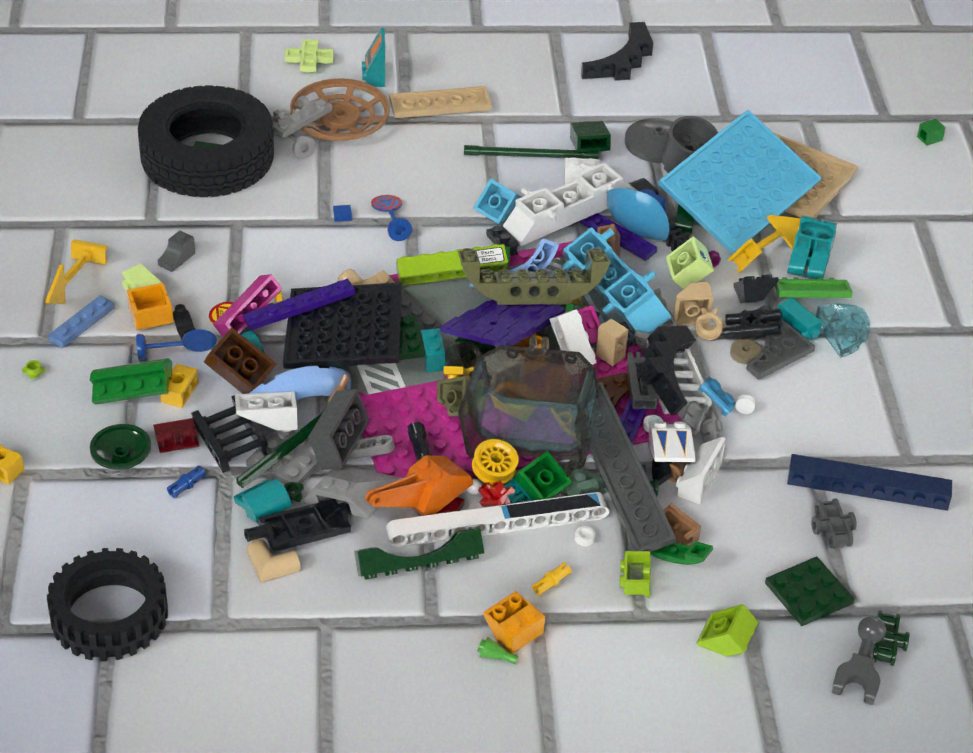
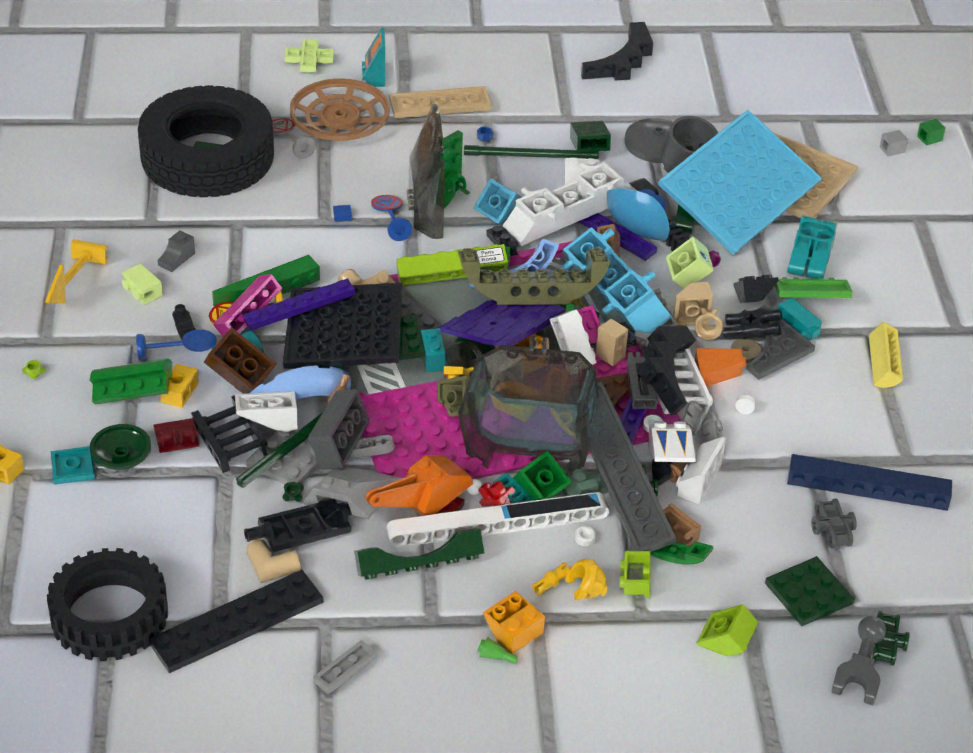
(72, 465): none -> teal tile
(81, 321): medium blue plate -> none
(150, 306): light orange piece -> none
(186, 481): blue pin -> none
(235, 621): none -> black plate
(263, 499): teal brick -> none
(289, 276): none -> green slope
(310, 112): light grey hinge -> none
(344, 667): none -> light grey plate
(418, 438): black axle -> none
(428, 178): none -> clear smoke windscreen
(453, 166): none -> green plate
(484, 134): none -> blue tile
(499, 452): yellow wheel -> none
(592, 577): none -> yellow helmet
(713, 390): dark azure plate -> none
(719, 364): none -> orange slope
(785, 227): yellow piece -> none
(844, 326): clear light blue brick -> none
(885, 356): none -> light yellow brick
(893, 143): none -> light grey brick

